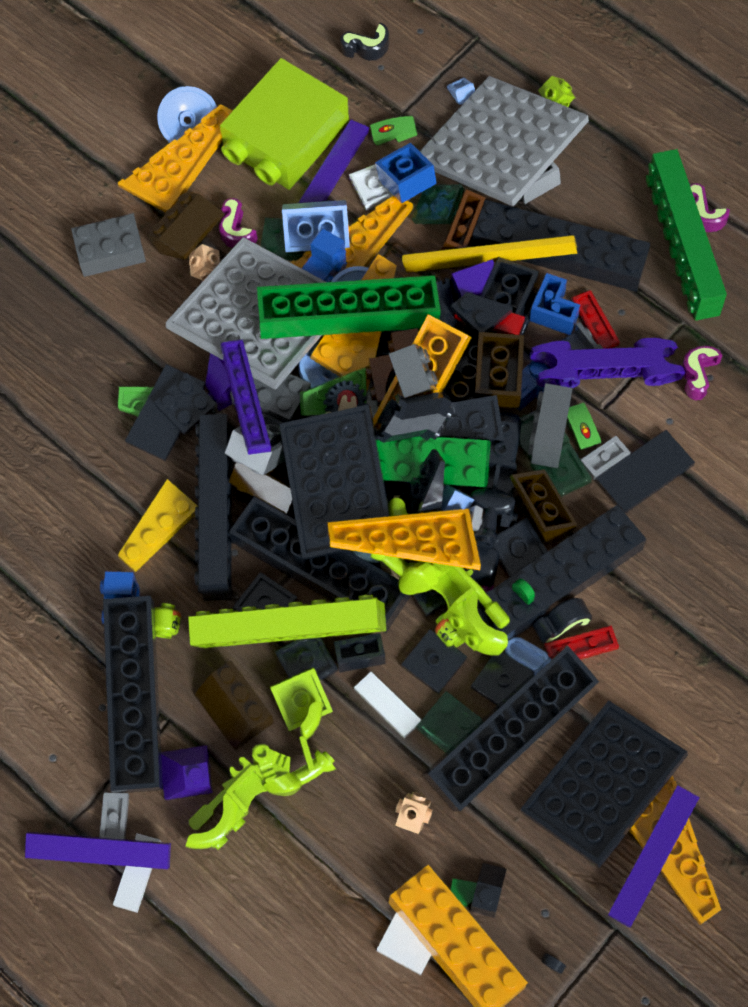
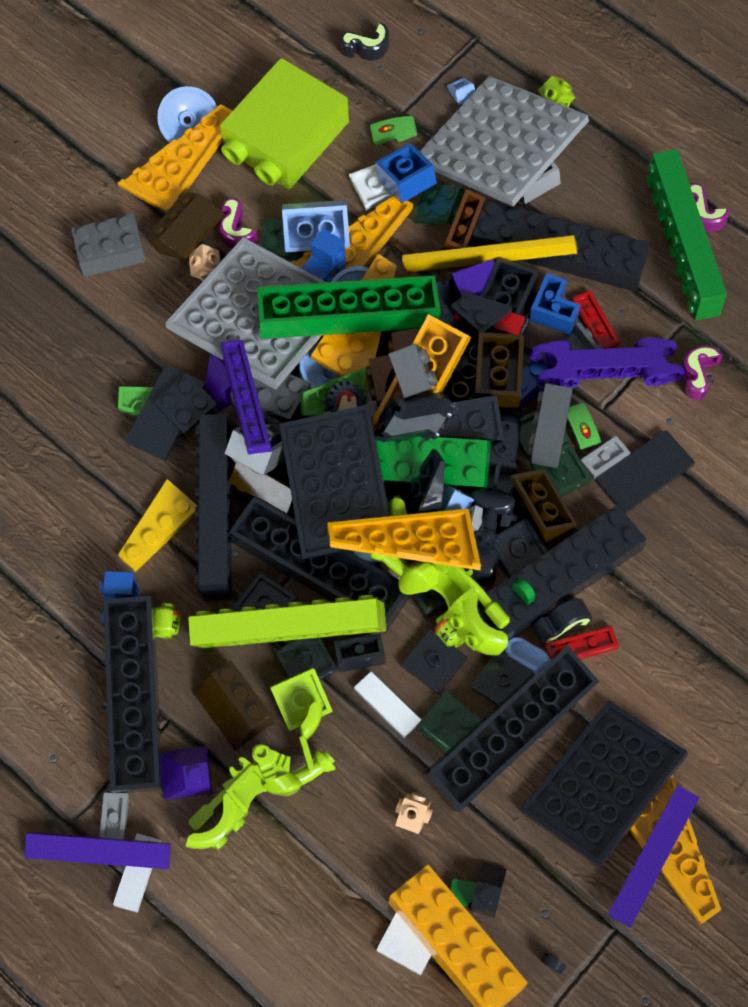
(335, 163): dark purple tile -> none

